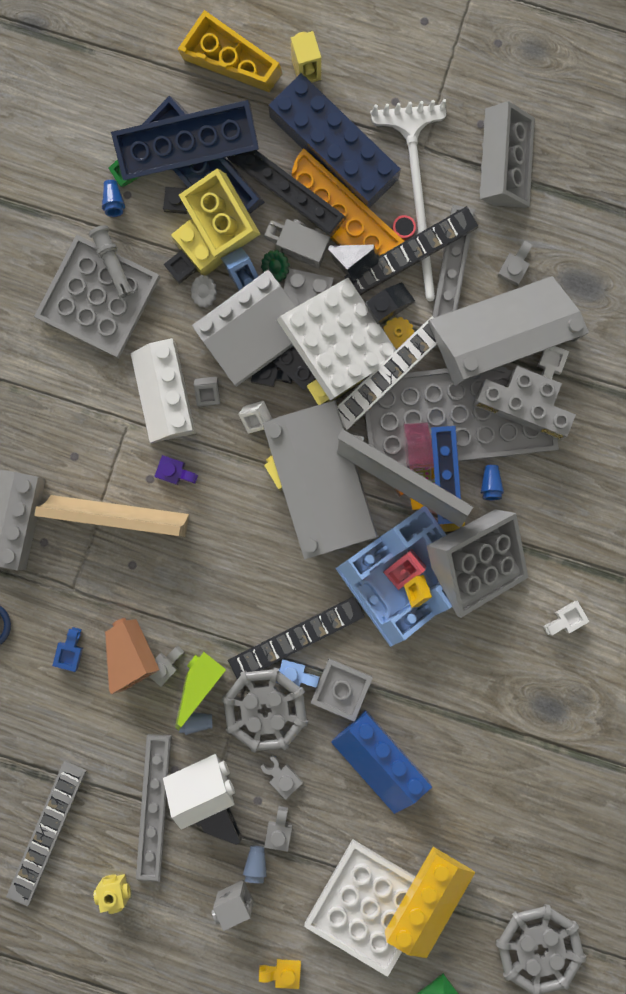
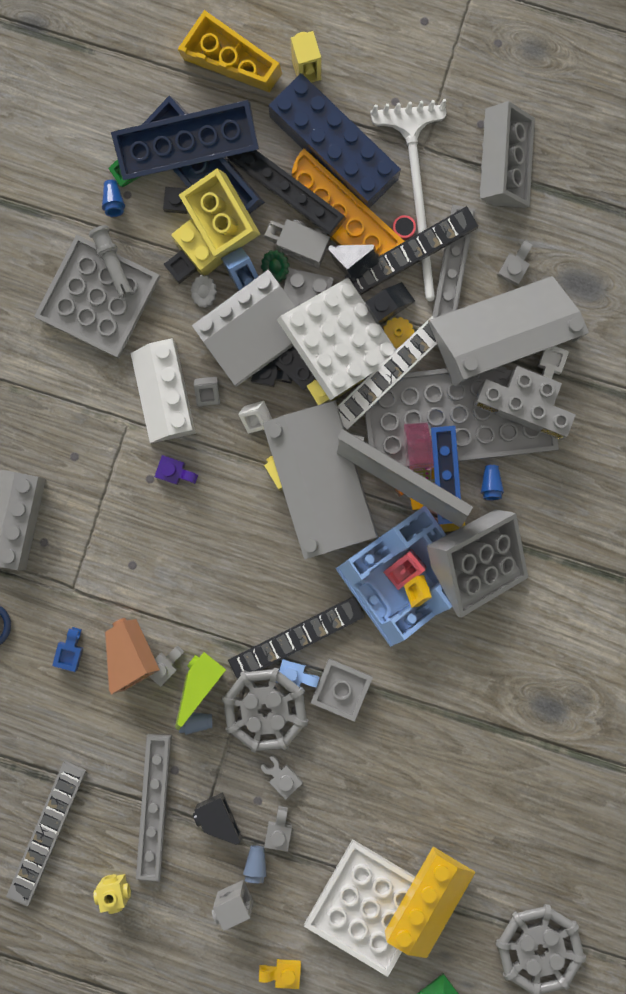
(114, 515): tan arch -> none
(199, 791): white brick -> none
(381, 763): blue slope -> none
(569, 618): white plate -> none

